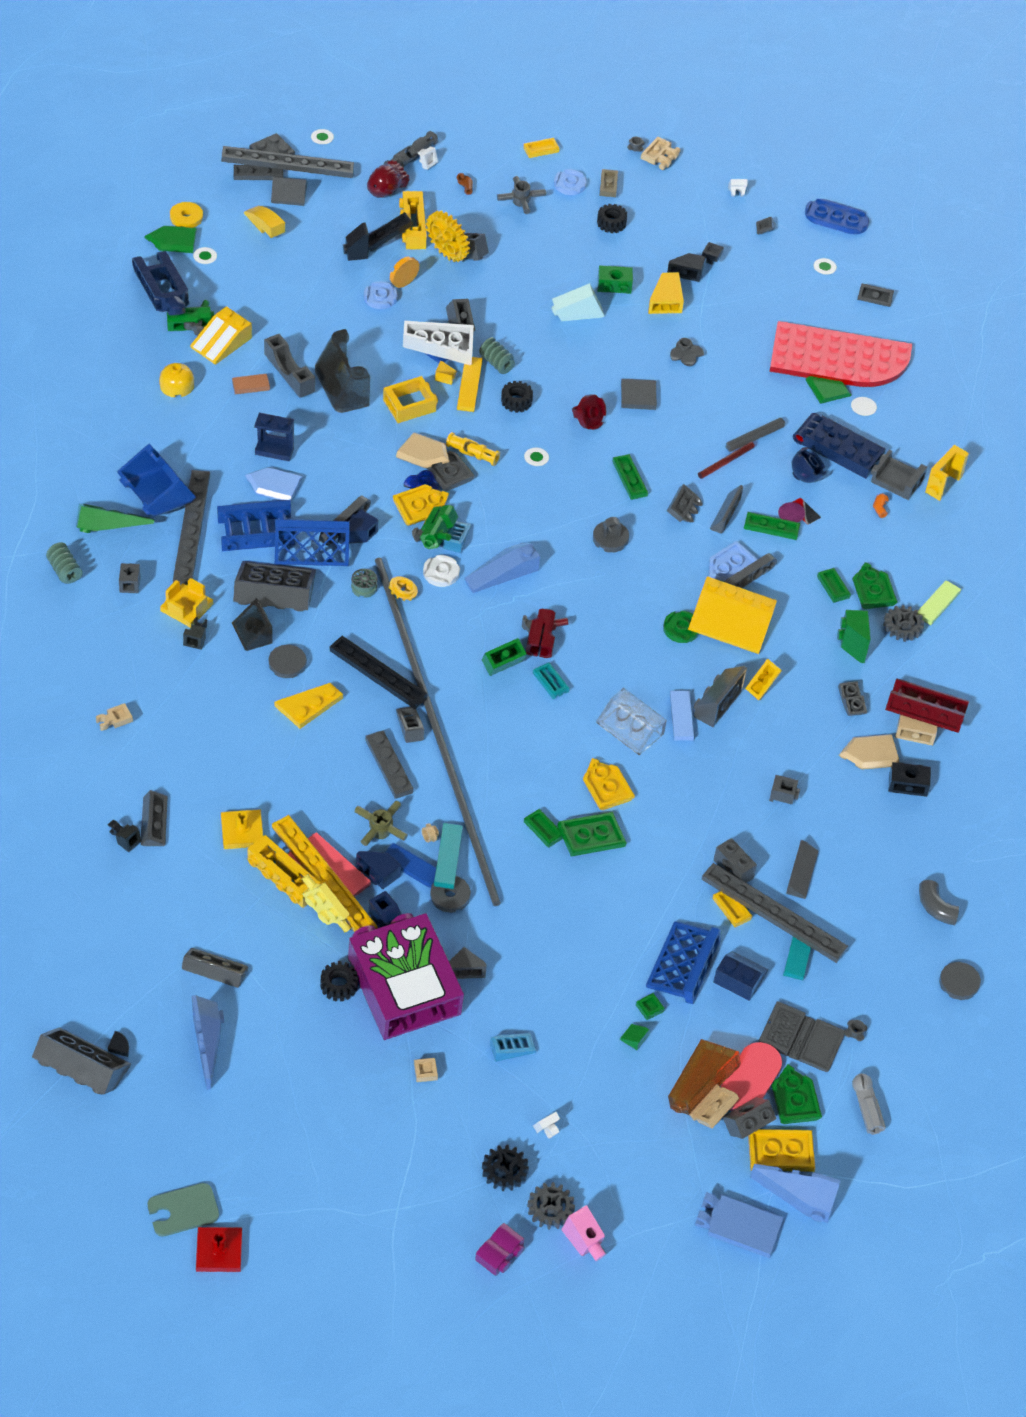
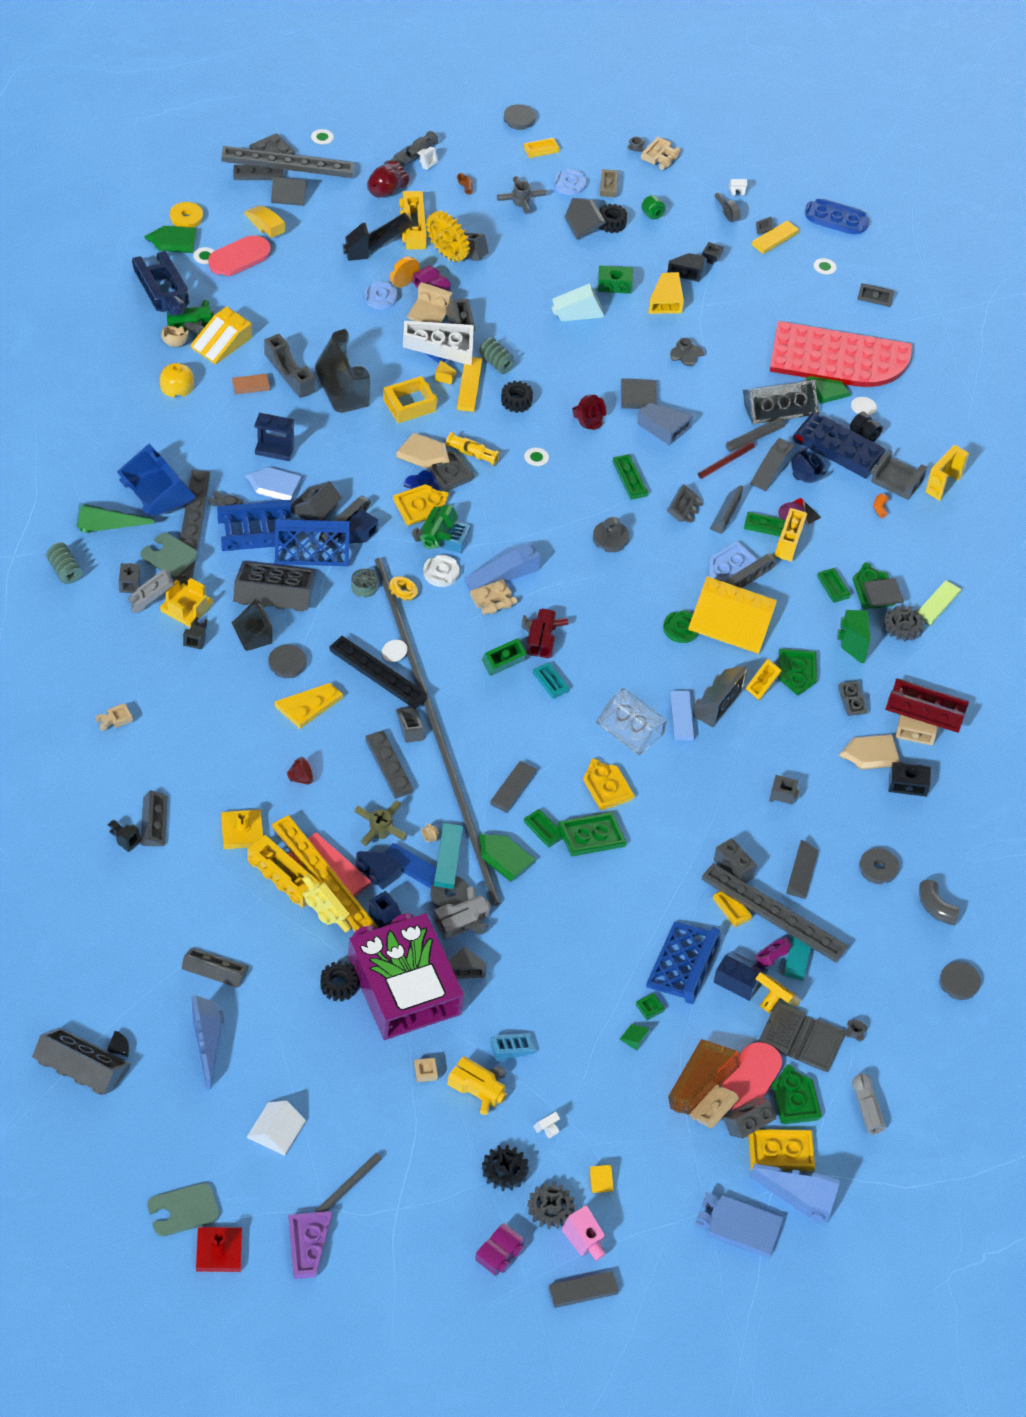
(151, 590): none -> light grey hinge
(173, 556): none -> sand green piece
(174, 336): none -> tan hair
(221, 501): none -> dark grey plate
(239, 255): none -> coral tile
(277, 1126): none -> white slope
(300, 771): none -> clear red piece
(307, 1241): none -> medium lavender wing
(316, 502): none -> dark grey slope
(345, 1187): none -> dark grey bar
(394, 650): none -> white sticker
(430, 304): none -> tan bracket
(432, 277): none -> magenta brick
(463, 916): none -> light grey piece
(479, 1082): none -> yellow piece
(492, 593): none -> tan plate
(505, 855): none -> green tile
(513, 786): none -> dark grey tile
(519, 116): none -> dark grey tile
(583, 217): none -> dark grey tile
(583, 1289): none -> dark grey tile
(601, 1179): none -> yellow slope
(653, 207): none -> green head
(664, 422): none -> sand blue slope
(729, 208): none -> dark grey piece
(773, 464): none -> dark grey slope
(773, 951): none -> magenta plate
(775, 237): none -> yellow tile
(776, 992): none -> yellow tile
(781, 401): none -> clear smoke slope
(790, 534): none -> yellow slope
(798, 669): none -> green tile
(866, 427): none -> black wheel
(882, 857): none -> dark grey tile
(883, 592): none -> dark grey piece

